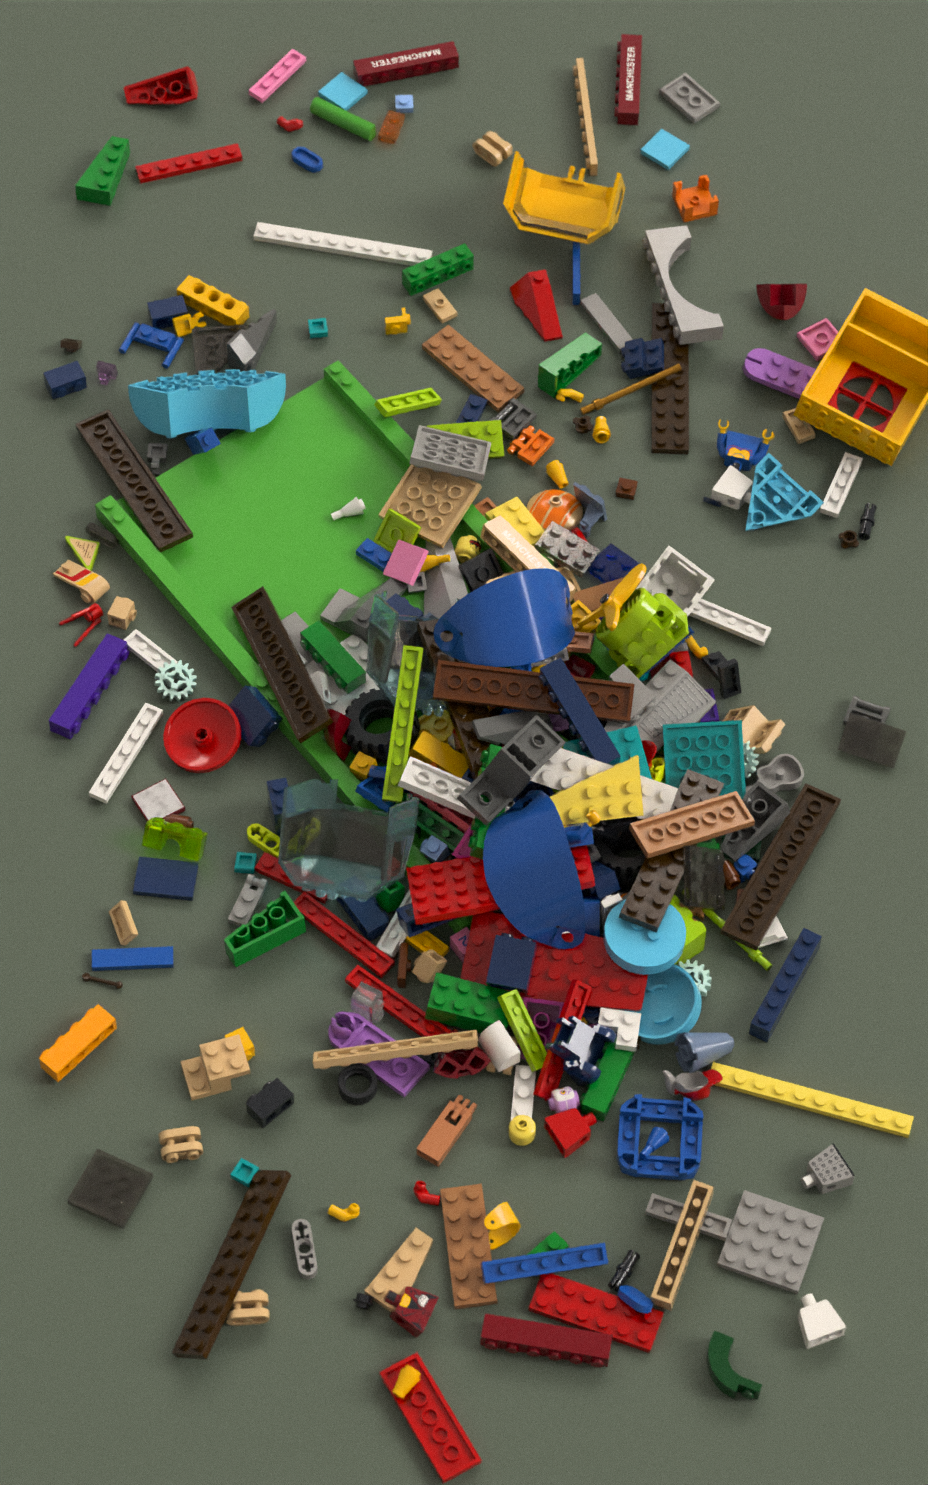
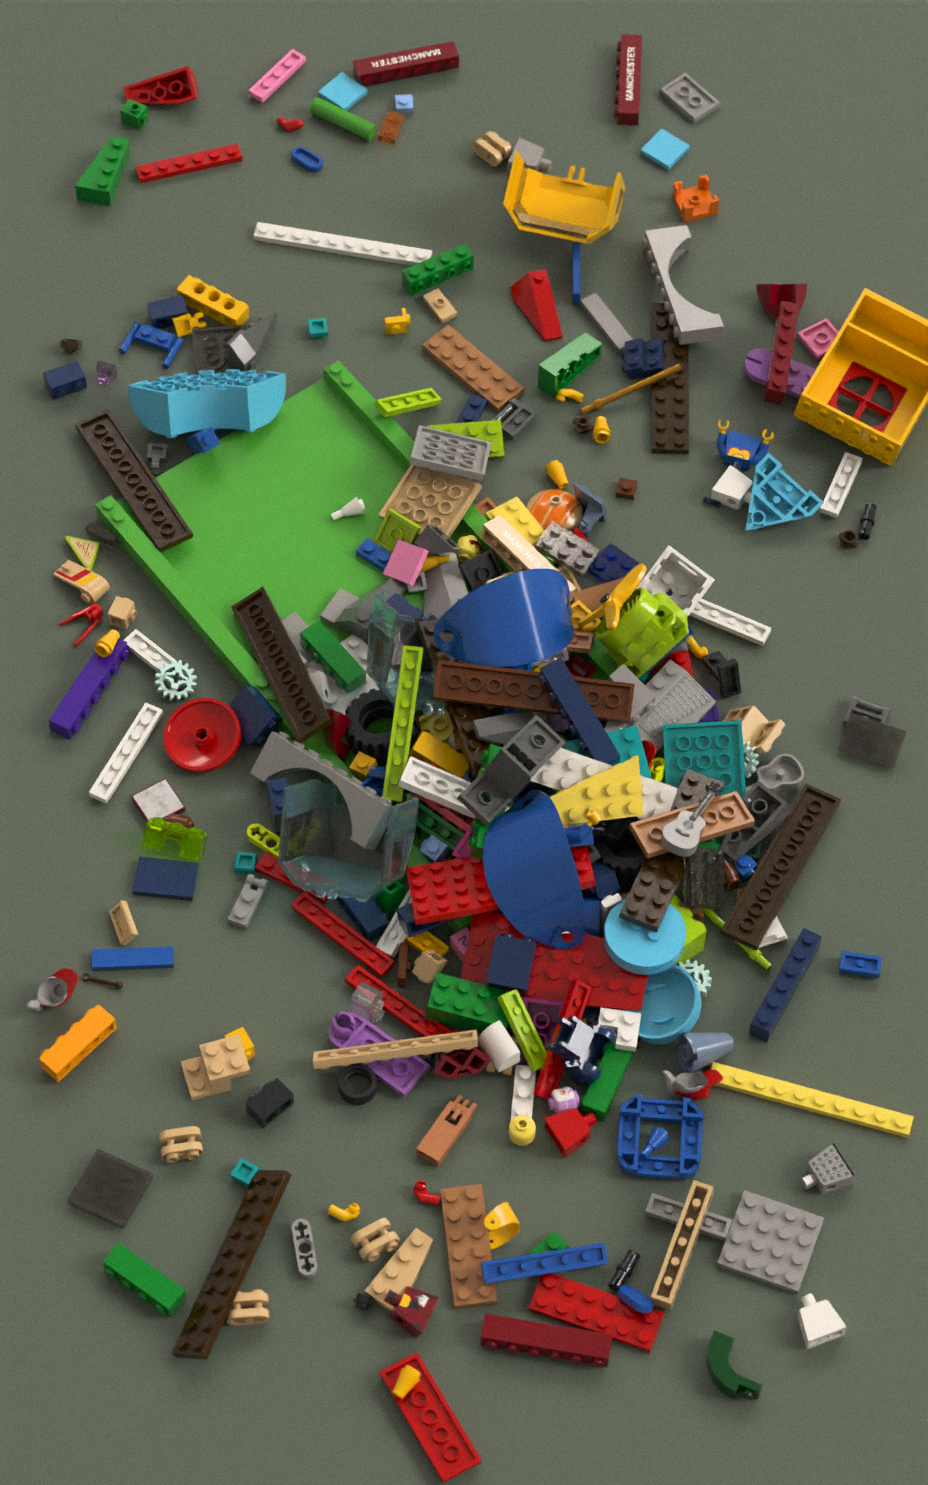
(55, 990): none -> light grey hair
(105, 645): none -> yellow cone
(134, 114): none -> green brick
(144, 1280): none -> green brick
(265, 931): green wedge -> none
(367, 810): none -> light grey arch
(371, 1250): none -> tan brick
(436, 541): none -> dark grey slope
(532, 154): none -> light grey torso
(534, 448): orange plate -> none
(586, 121): tan plate -> none
(684, 833): none -> piece
(781, 352): none -> dark red brick
(800, 429): tan plate -> none
(860, 964): none -> blue plate

